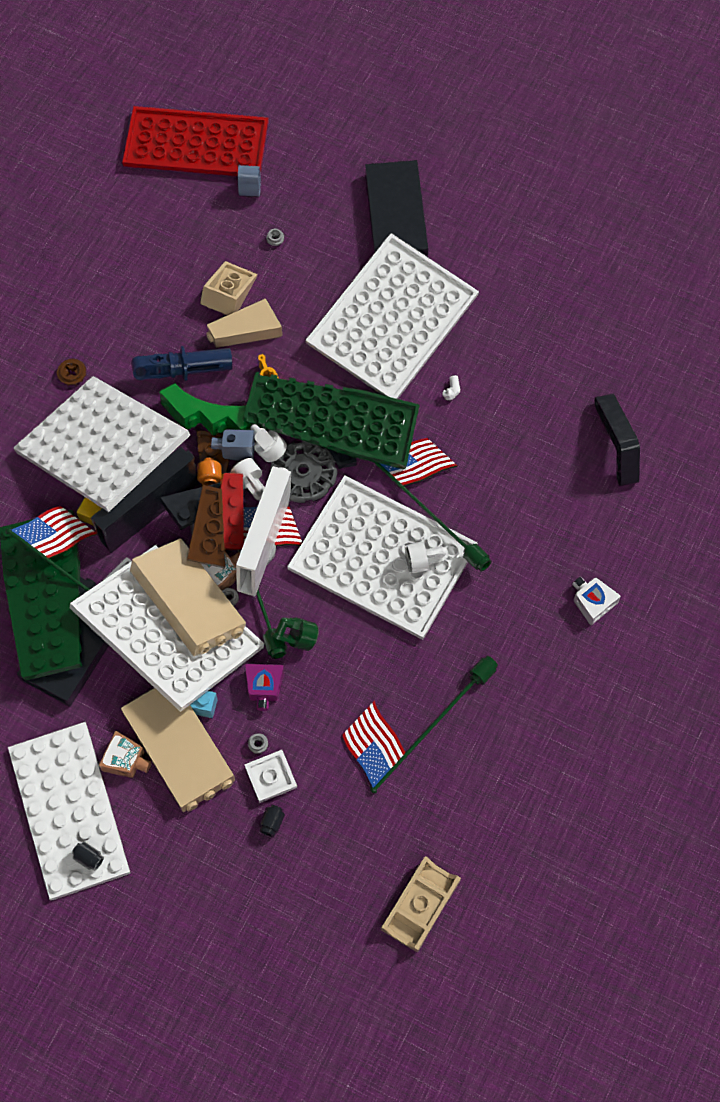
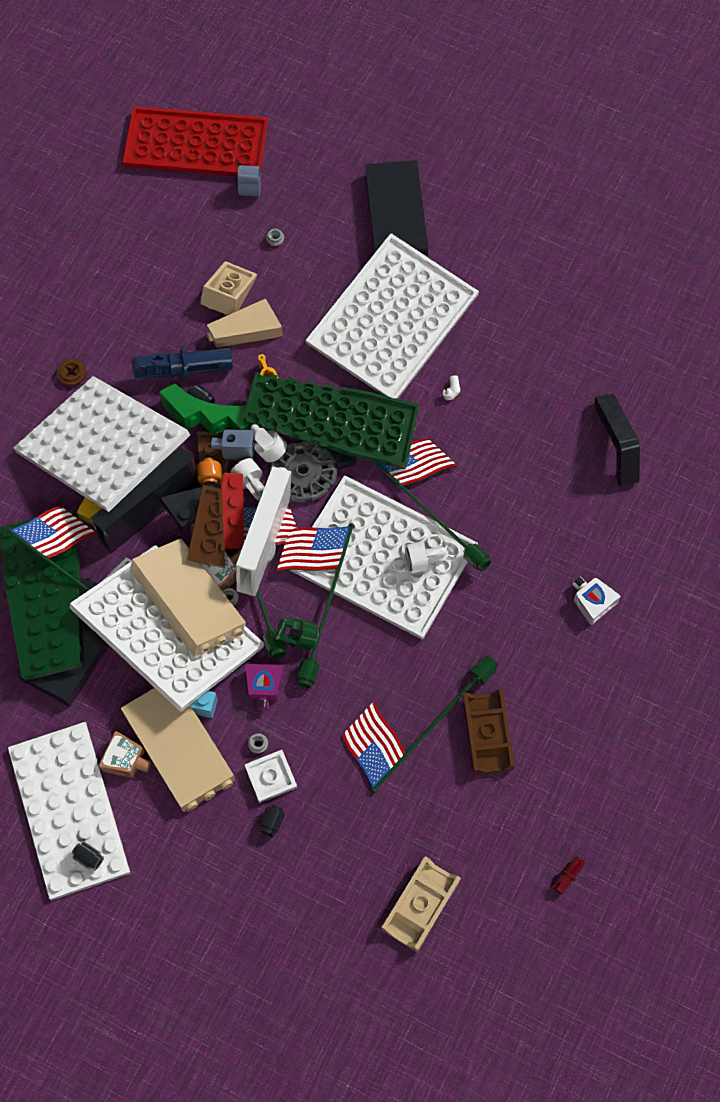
(201, 393): none -> black brick
(315, 551): none -> flag
(488, 732): none -> reddish brown piece
(568, 875): none -> dark red axle

